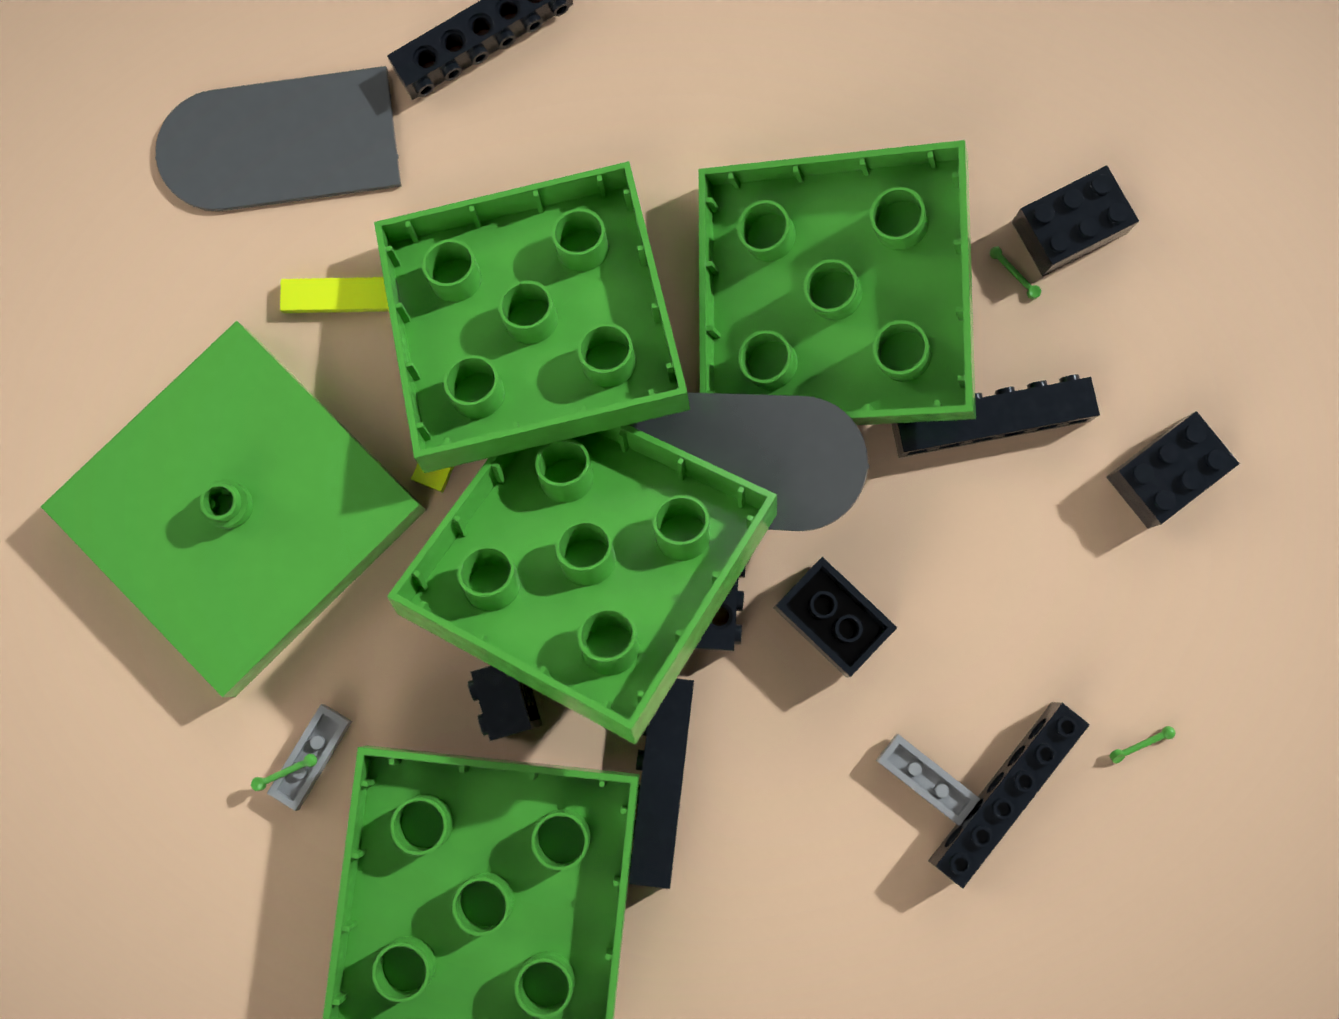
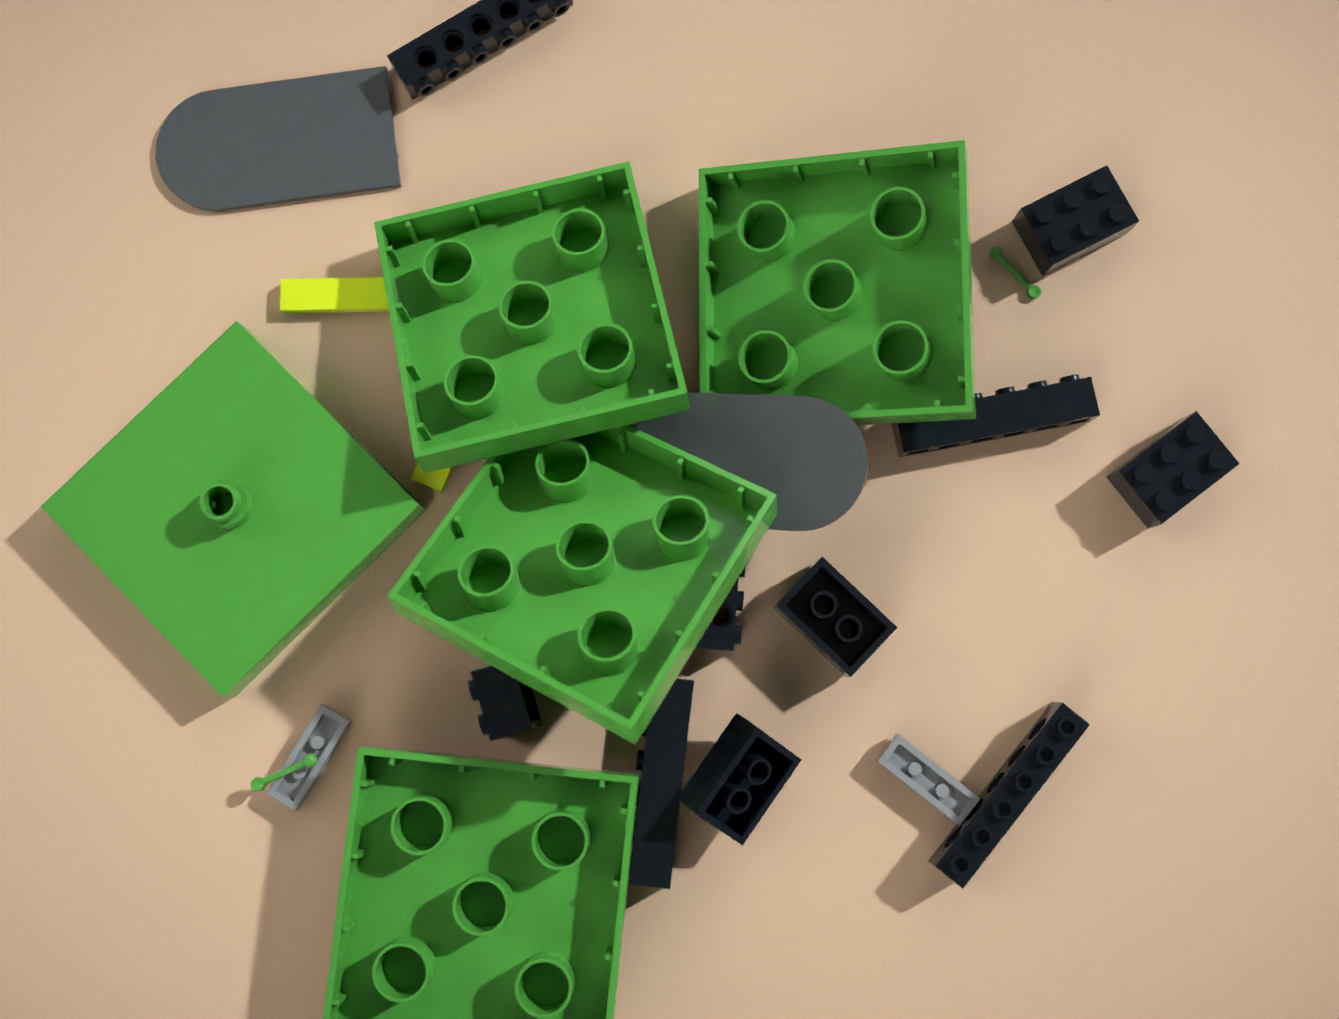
(739, 779): none -> black brick
(1118, 755): bright green hinge -> none

